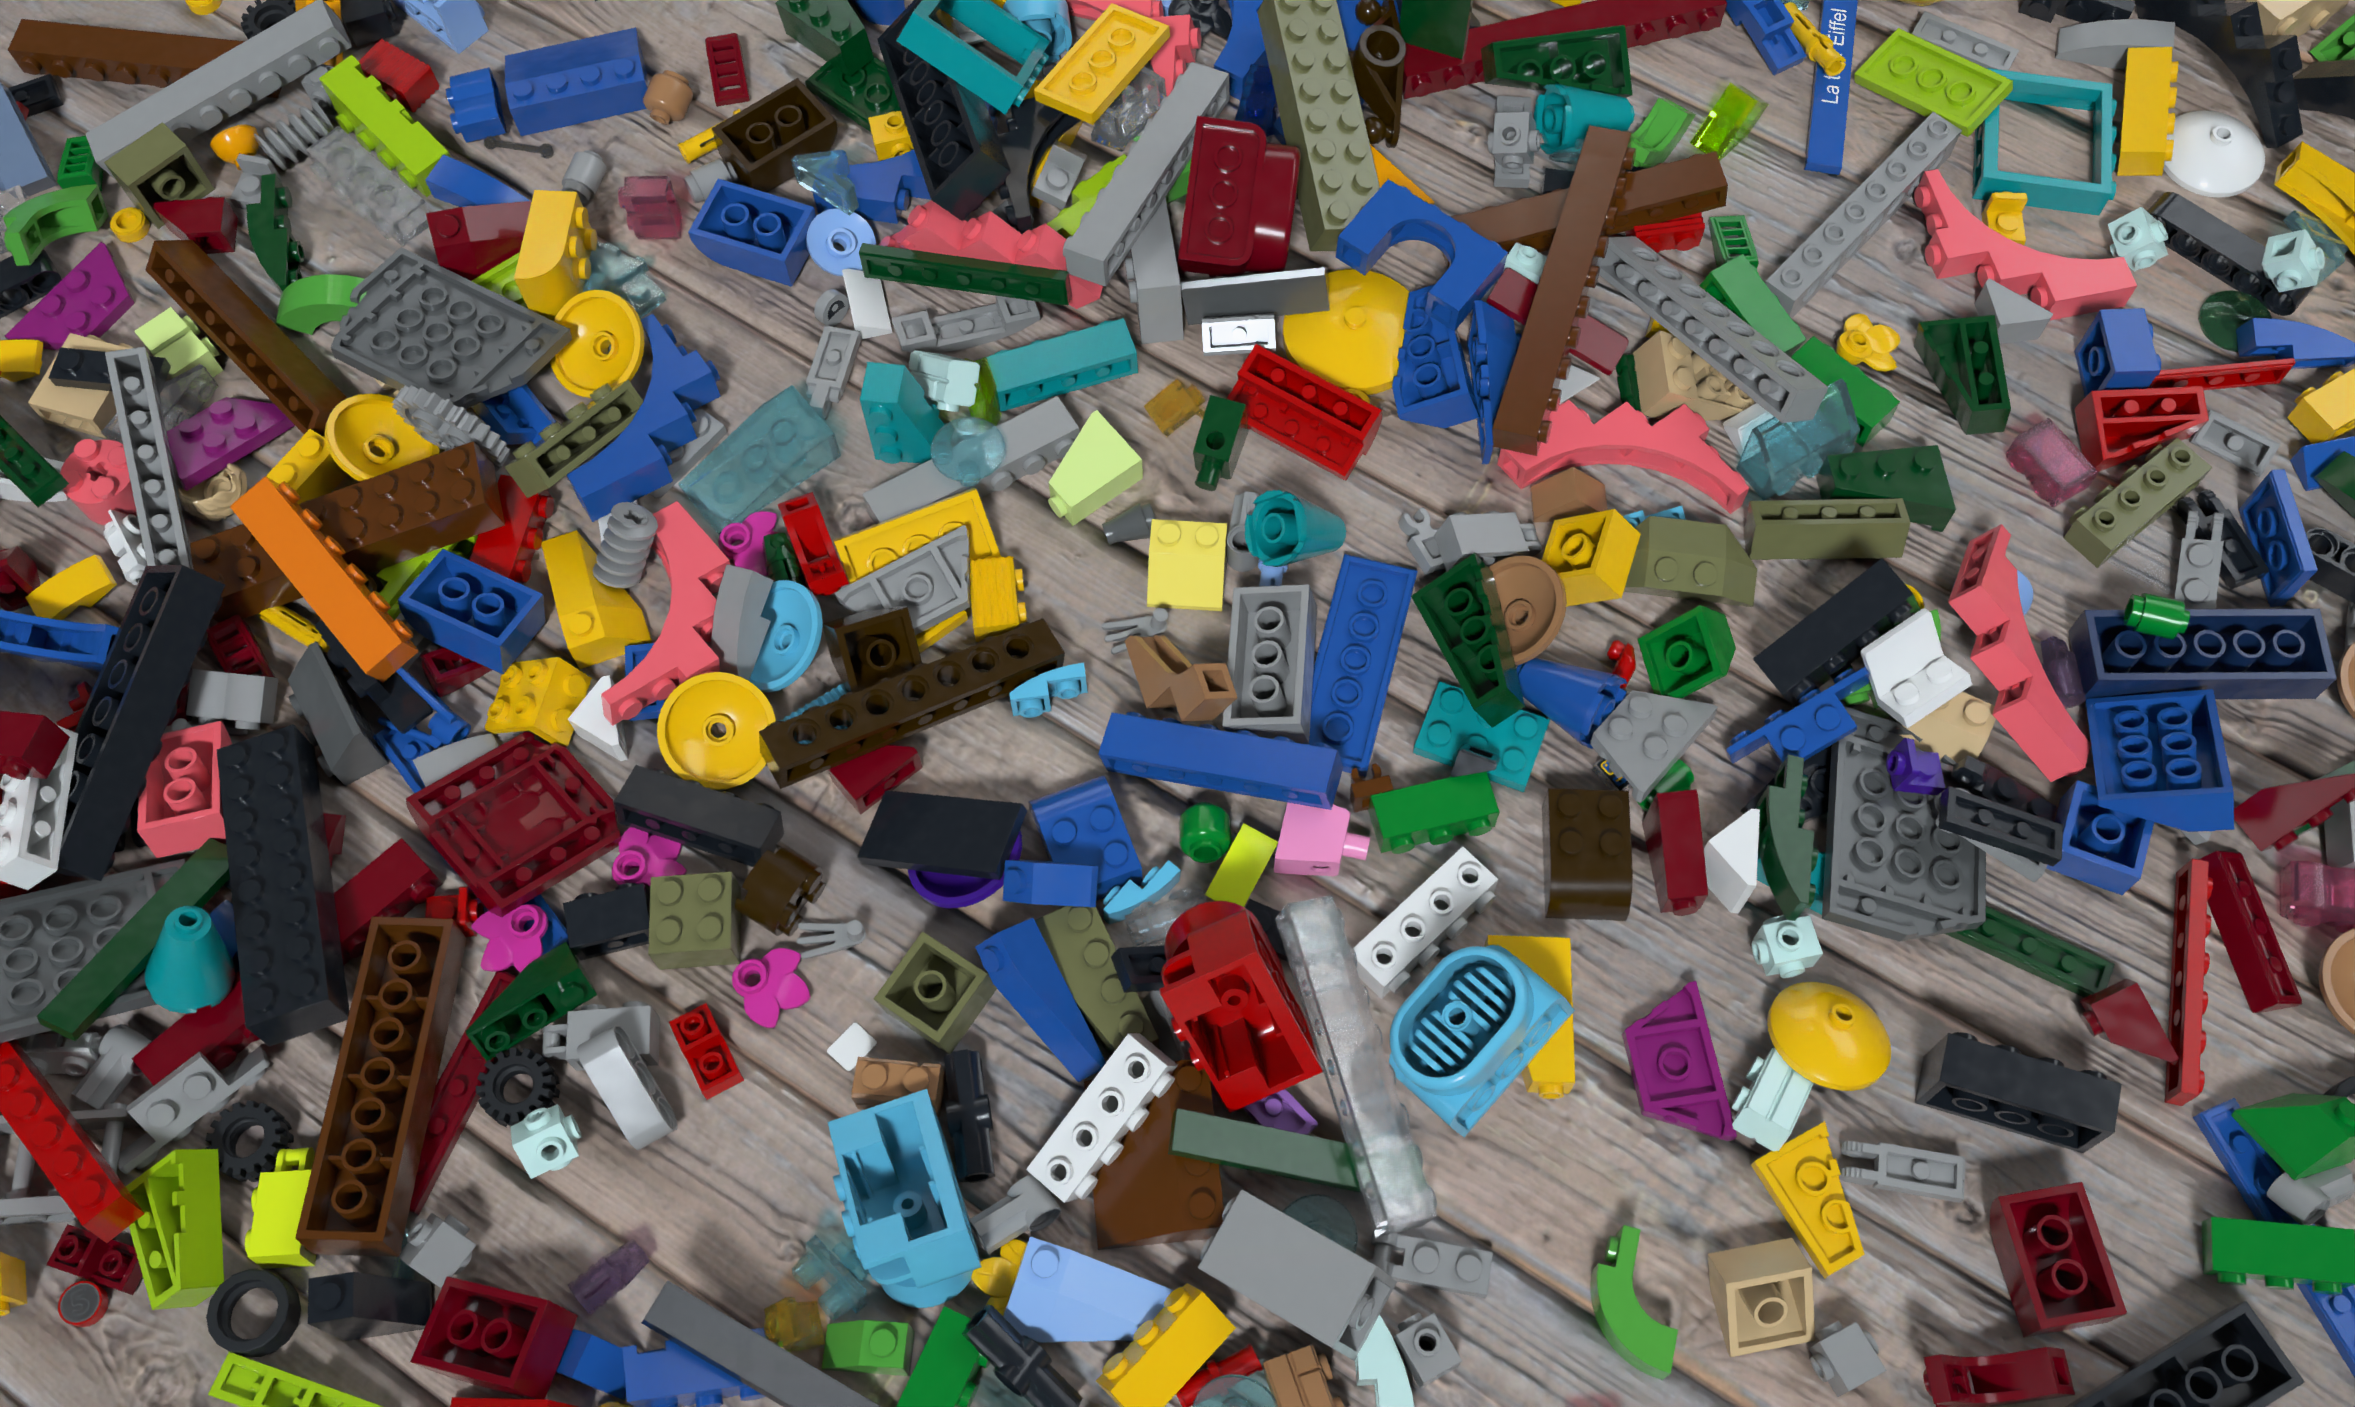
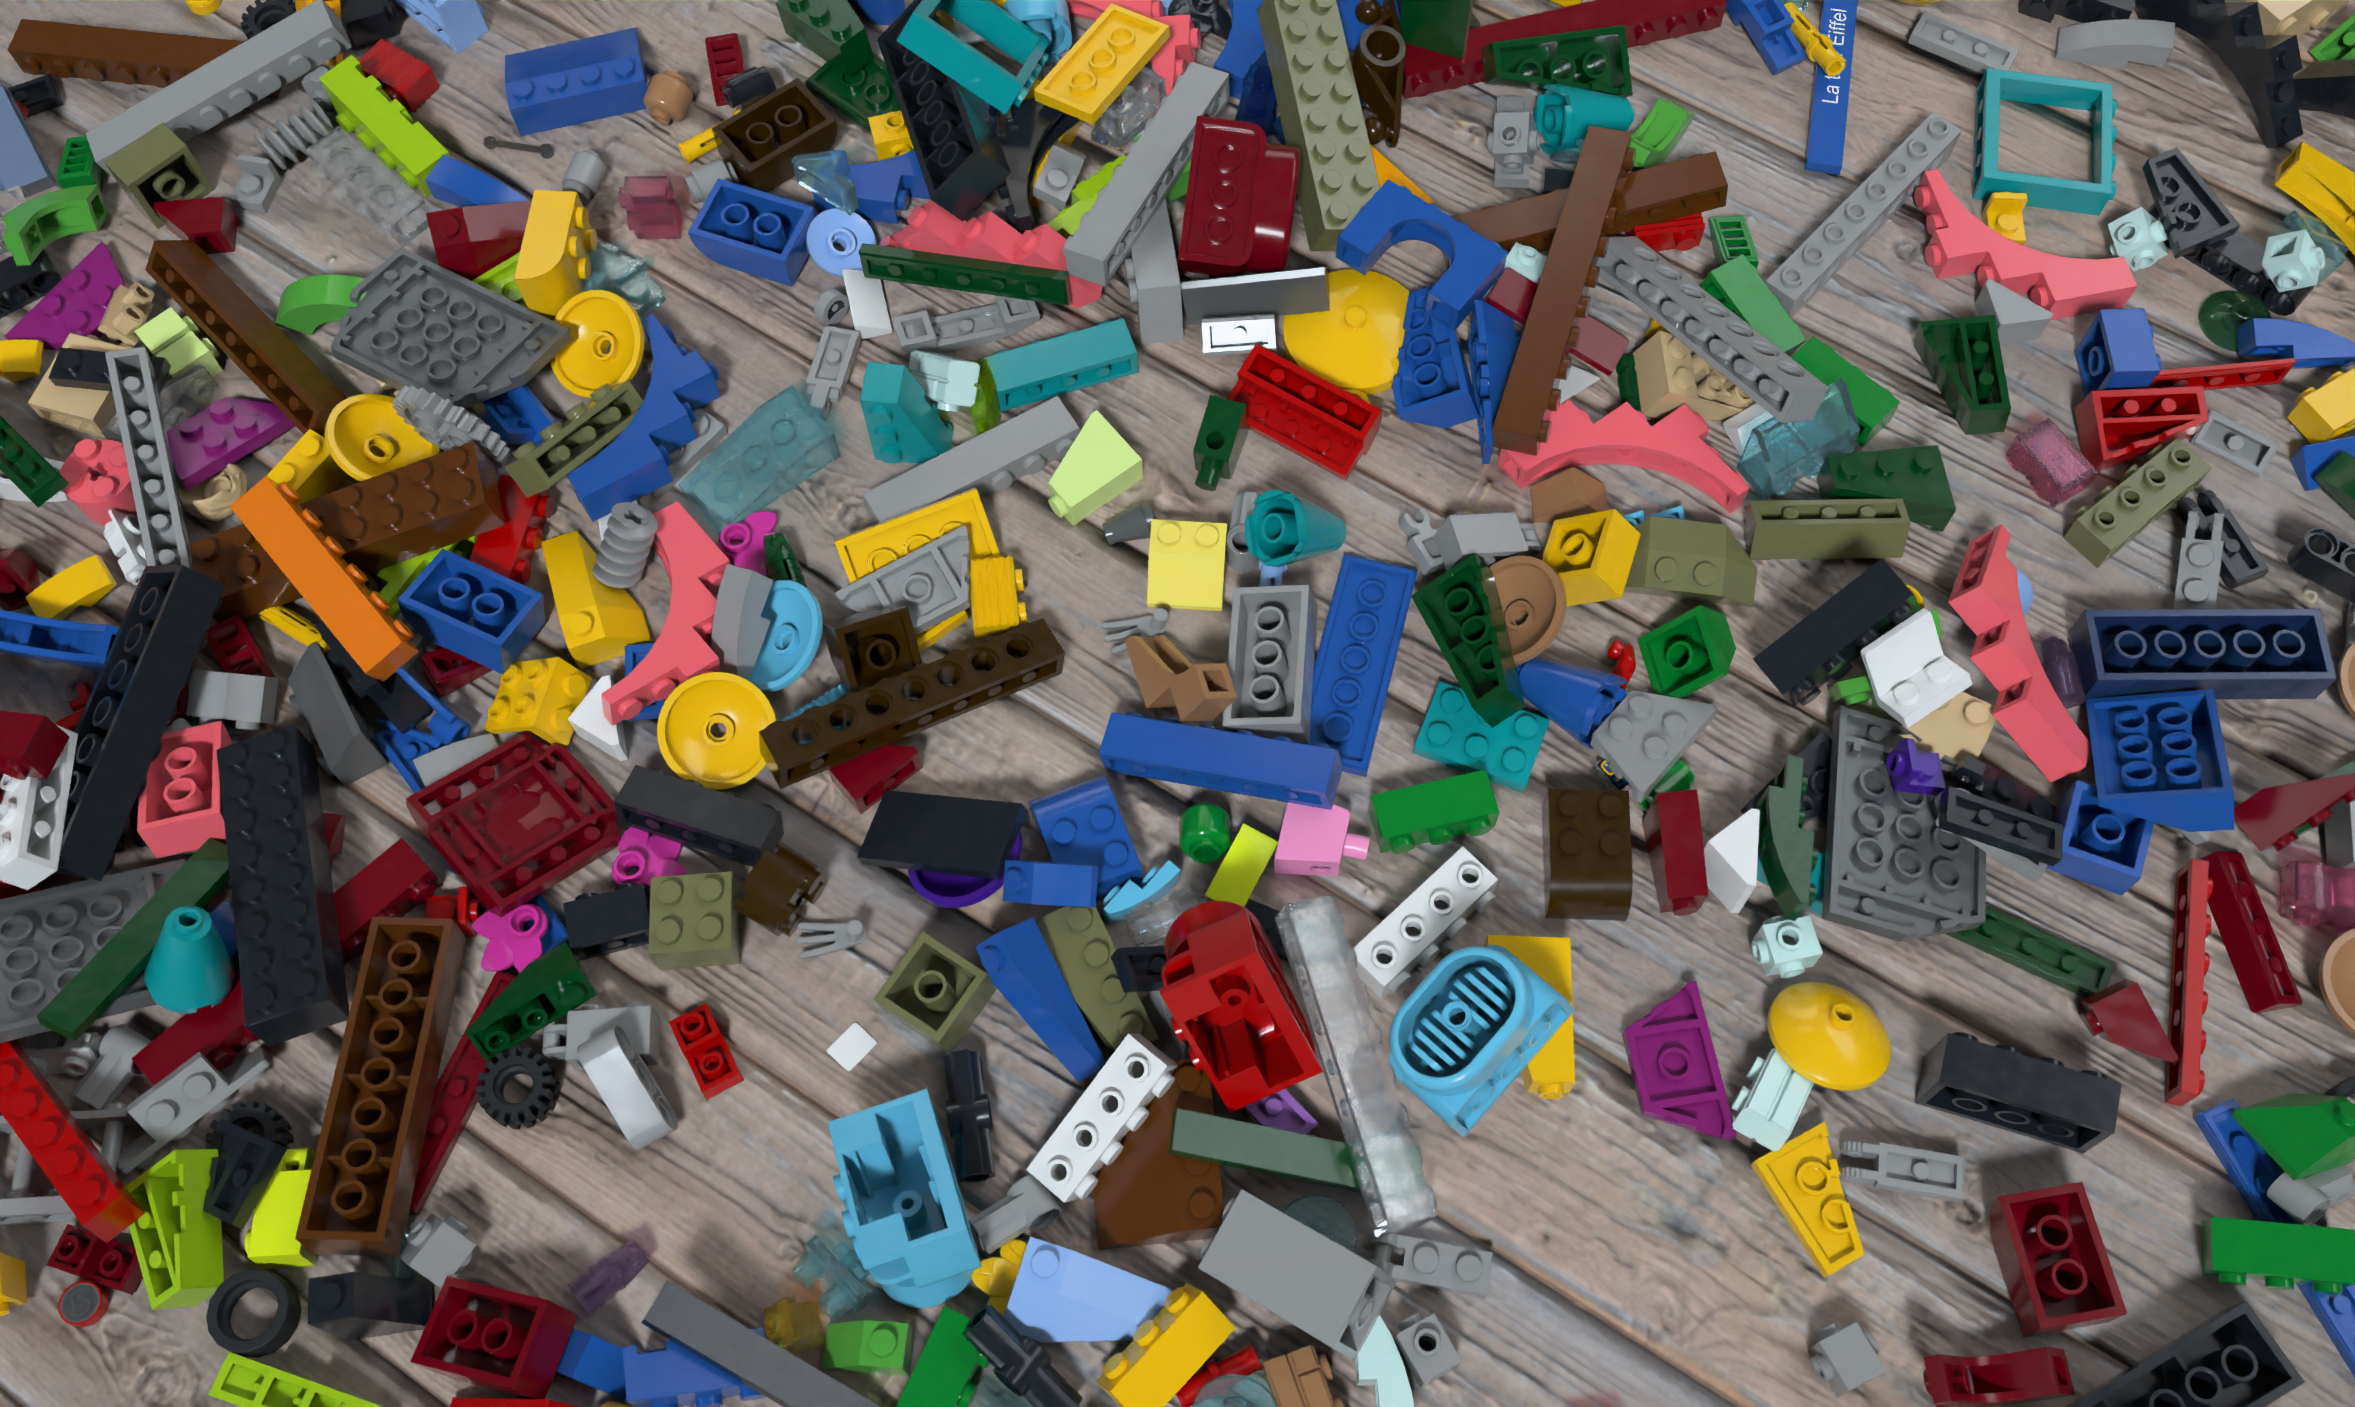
(126, 313): none -> tan hips
(130, 225): yellow tile -> none
(235, 141): light orange brick -> none
(240, 1173): none -> black wing
(271, 233): dark green slope -> none
(476, 105): blue brick -> none
(545, 1140): light aqua brick -> none
(748, 87): none -> black brick
(776, 989): dark pink plate -> none
(813, 545): red arch -> none
(885, 1080): medium nougat brick -> none
(968, 450): clear light blue dish -> none
(1034, 695): medium azure slope -> none
(1175, 406): clear yellow bracket -> none
(1362, 789): reddish brown tile -> none
(1474, 760): black slope -> none
(1619, 1315): bright green arch -> none
(1729, 121): clear neon green slope -> none
(1762, 1296): tan slope -> none
(1808, 727): blue bracket -> none
(1868, 343): yellow plate -> none
(1933, 81): lime plate -> none
(2145, 111): yellow brick -> none
(2156, 615): green brick -> none
(2186, 204): none -> black wing
(2214, 154): white dish -> none
(2279, 537): blue tile -> none

